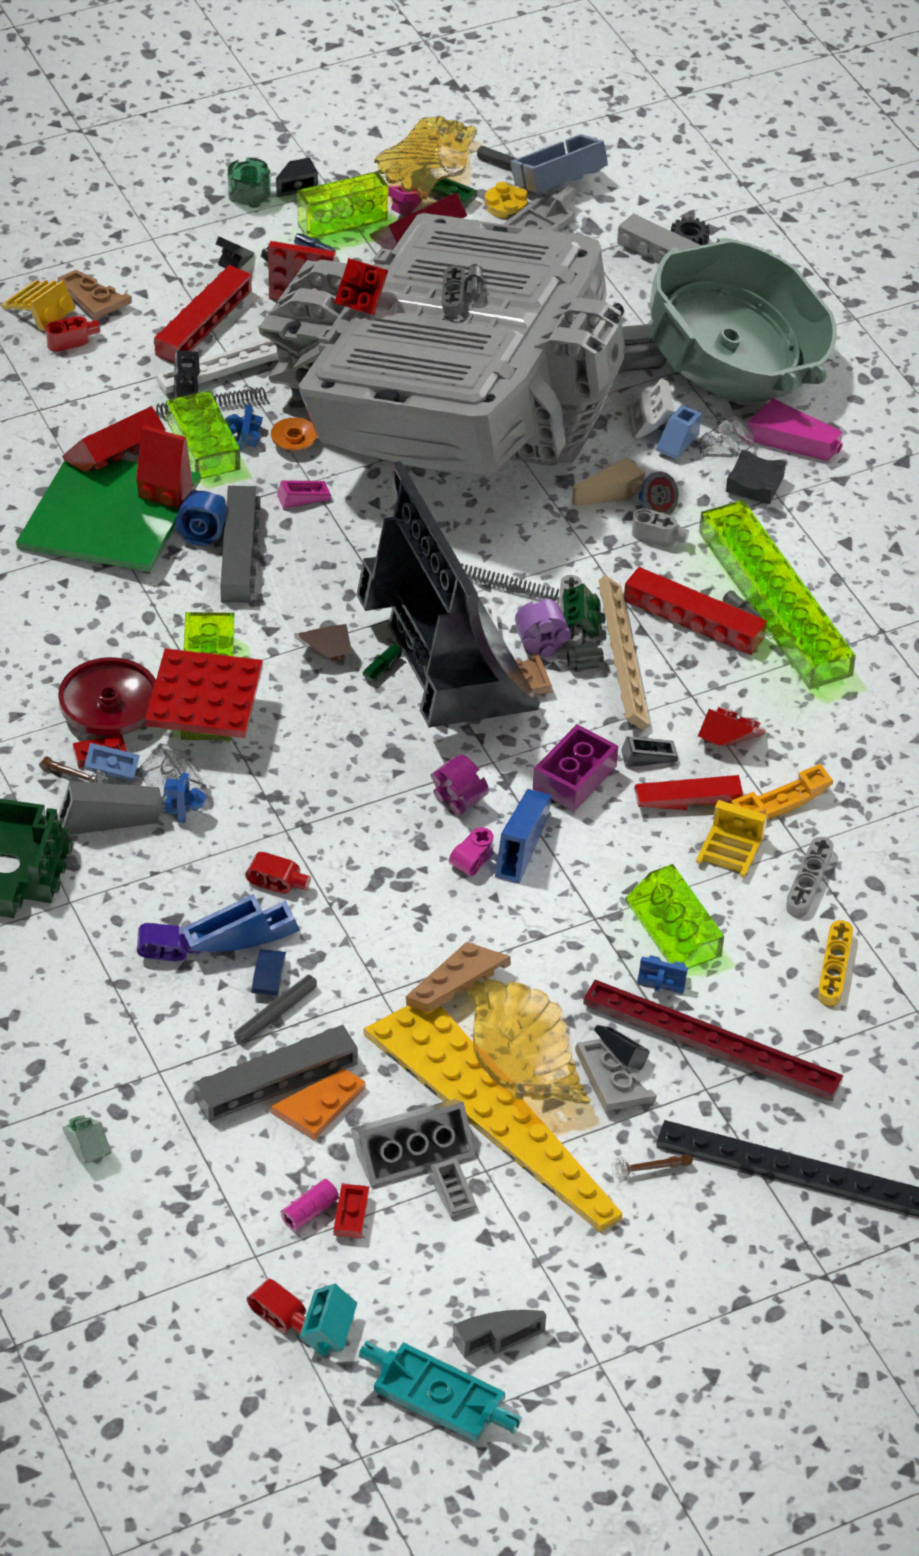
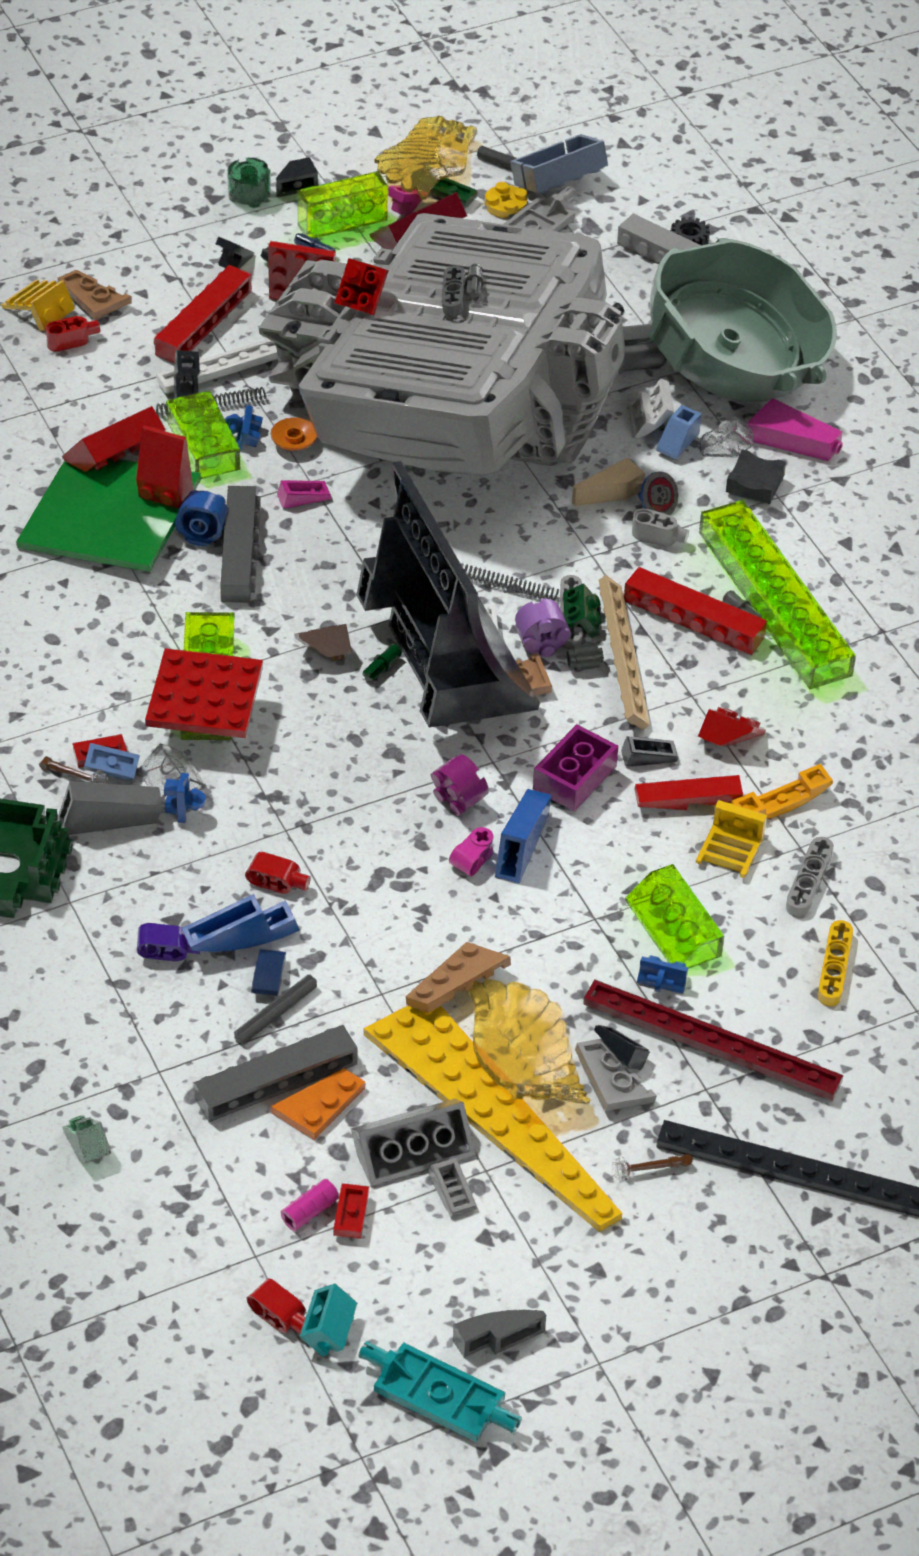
(106, 696): dark red dish -> none

